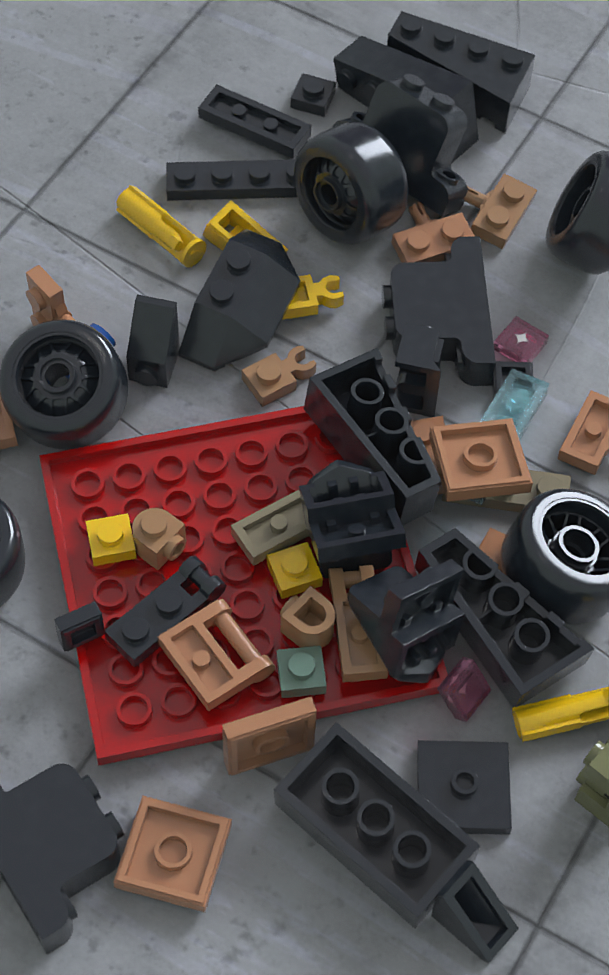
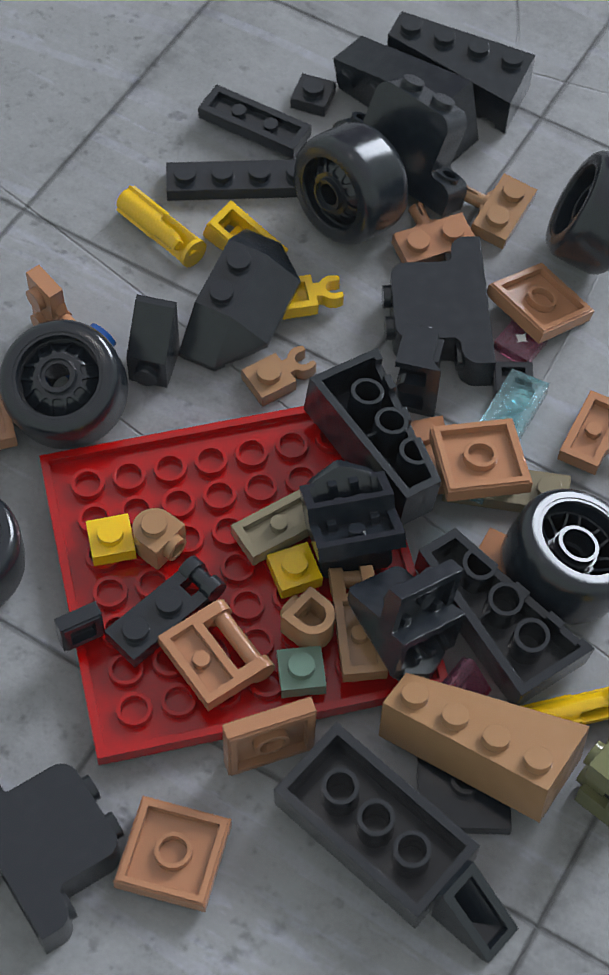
(484, 741): none -> medium nougat wedge
(539, 302): none -> nougat plate

